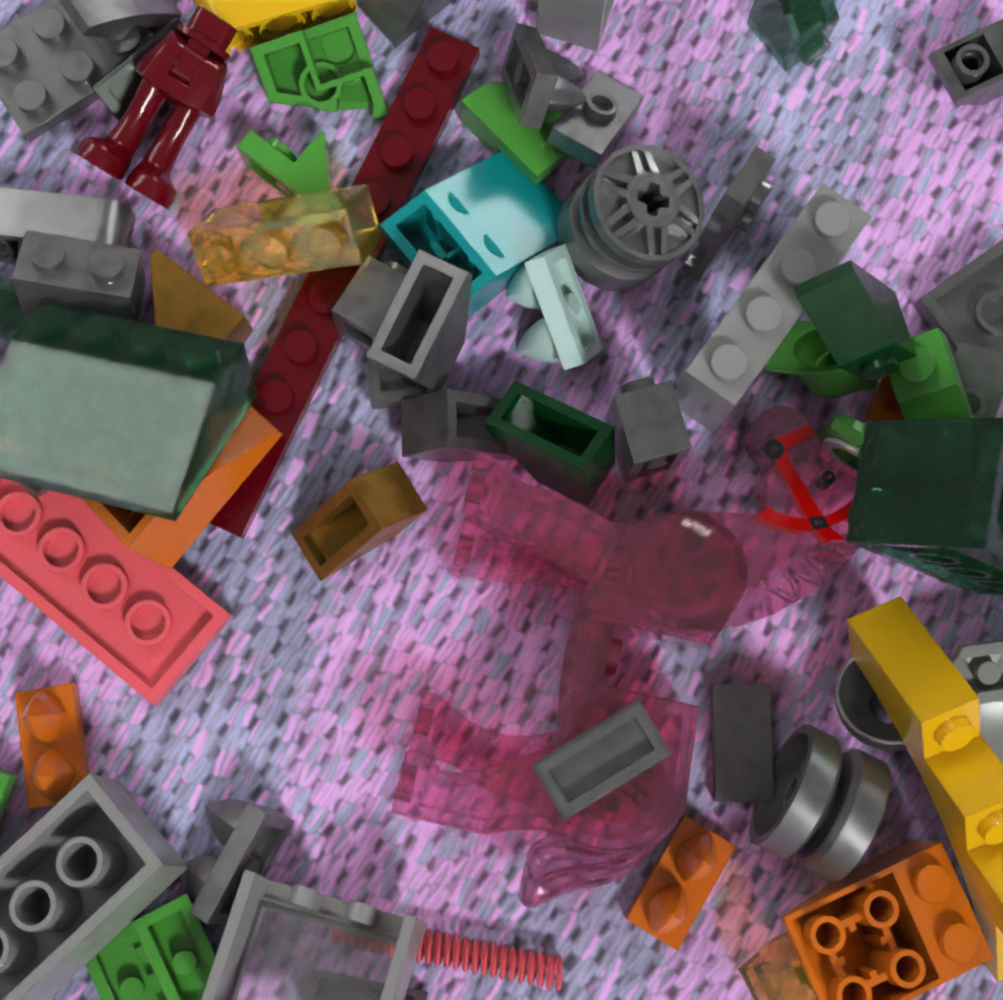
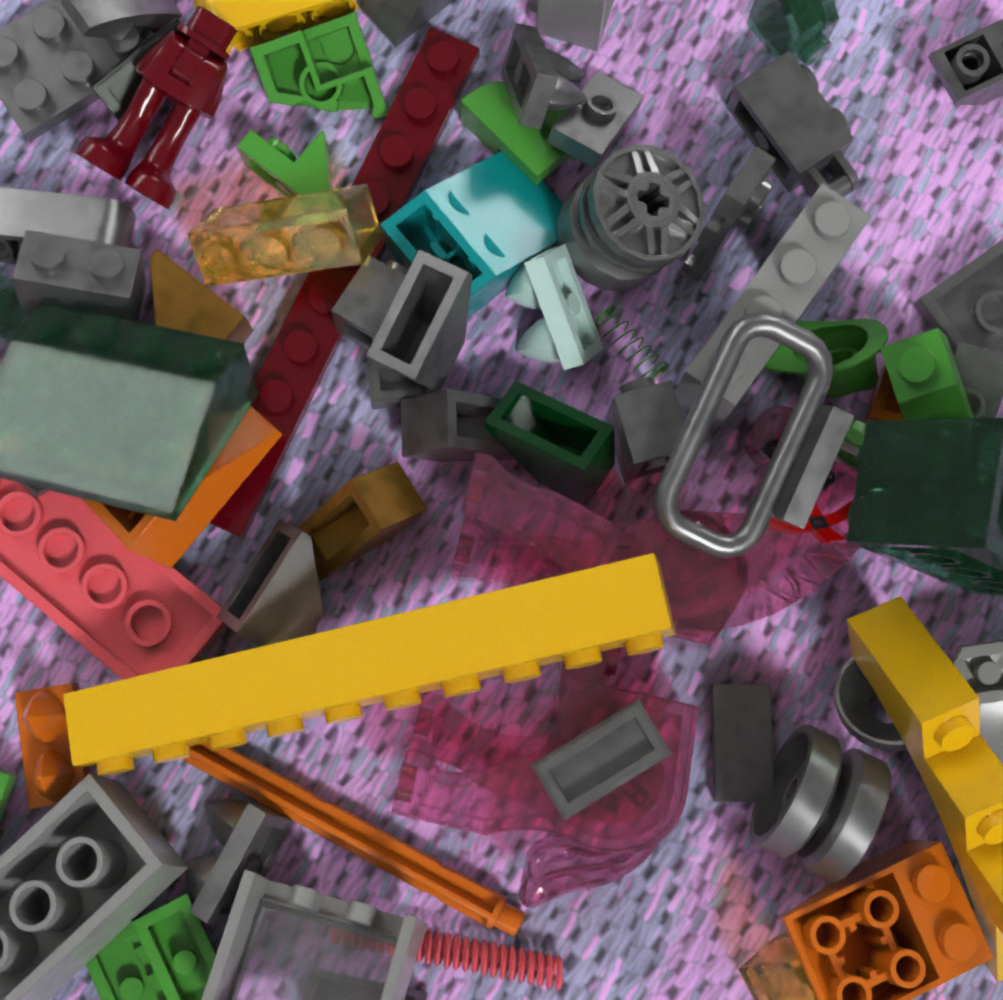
(278, 591): none -> flat silver slope
(358, 836): none -> orange piece
(371, 663): none -> yellow brick
(609, 311): none -> bright green piece
(680, 882): orange tile -> none
(795, 125): none -> flat silver brick
(800, 457): none -> flat silver bar
(857, 320): dark green slope -> none

